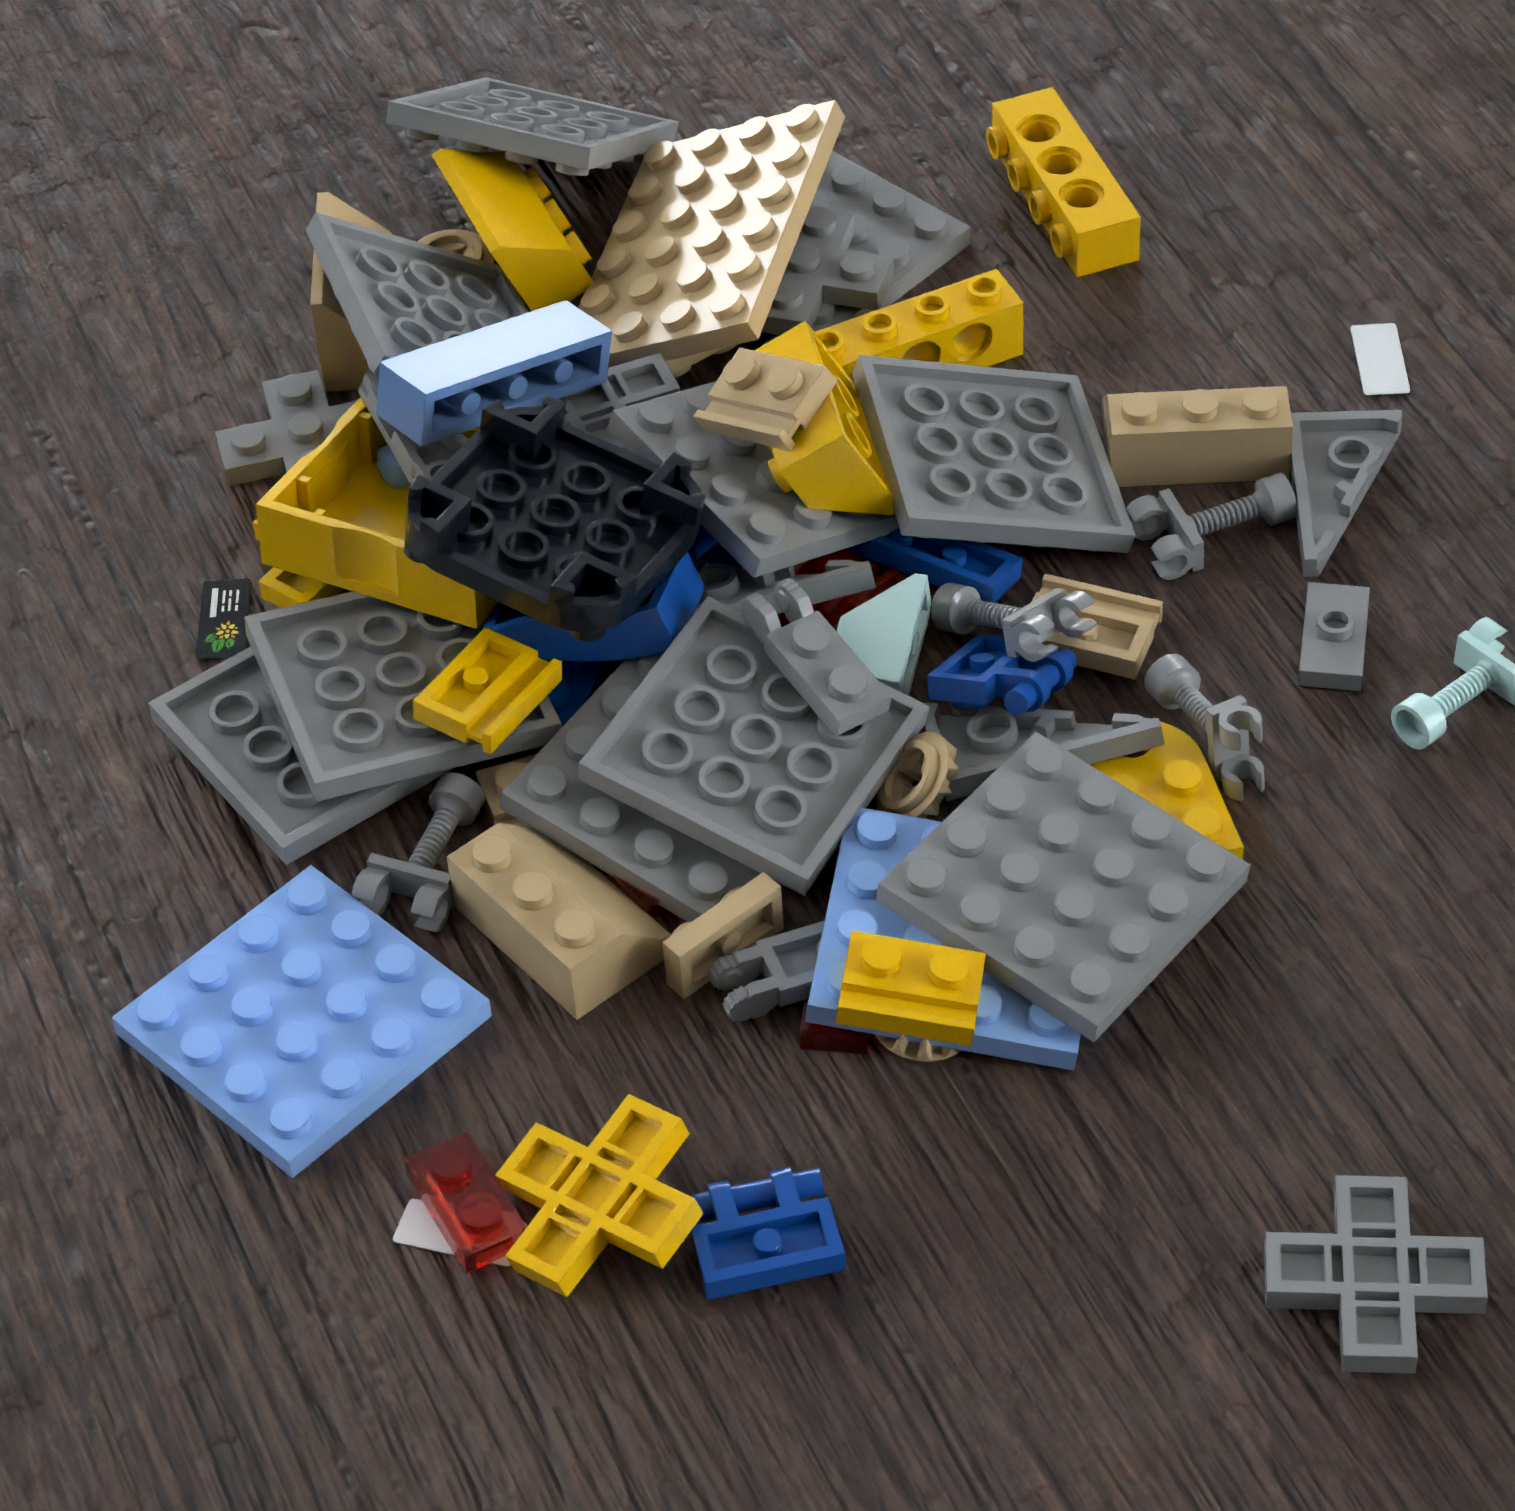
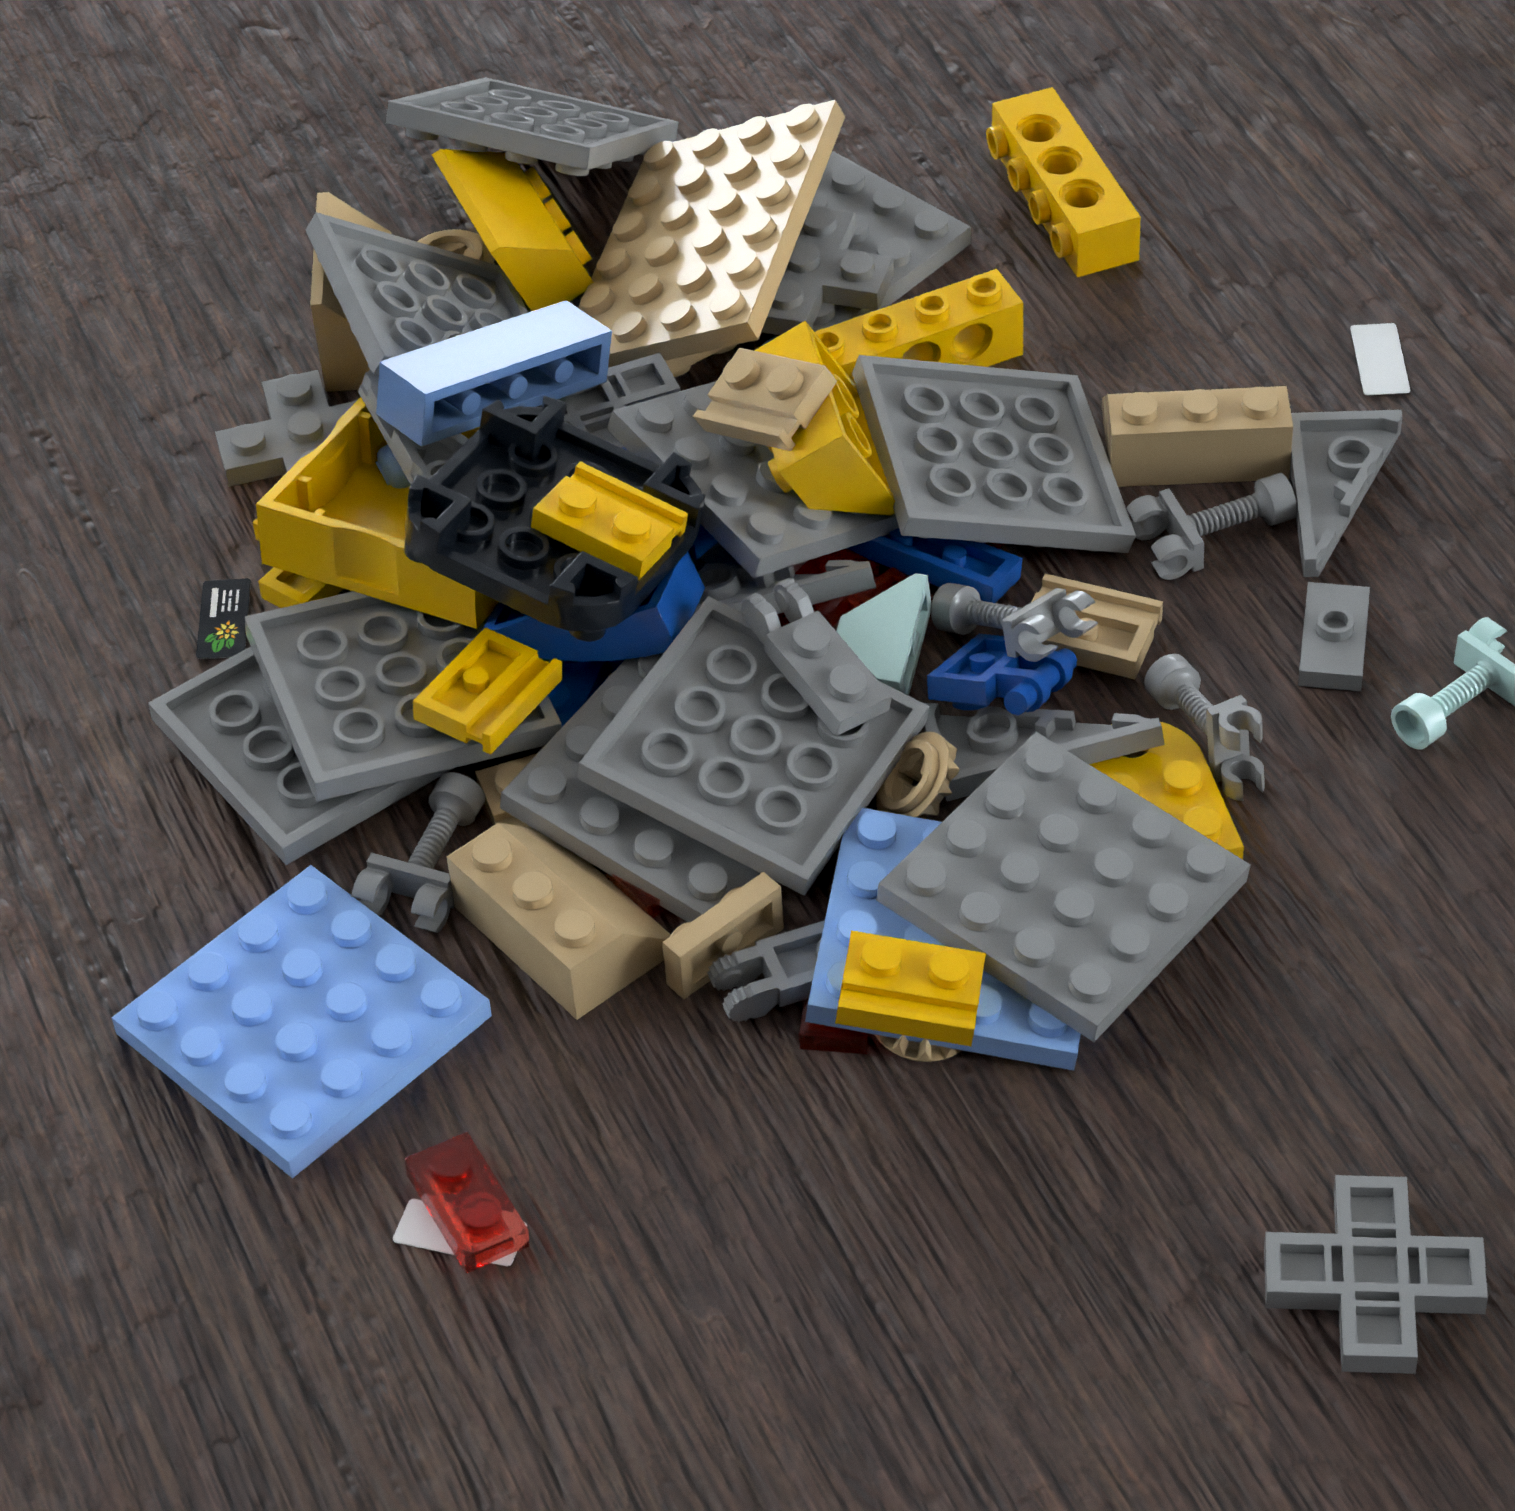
(598, 1195): yellow plate -> none
(609, 520): none -> yellow plate
(768, 1245): blue plate -> none

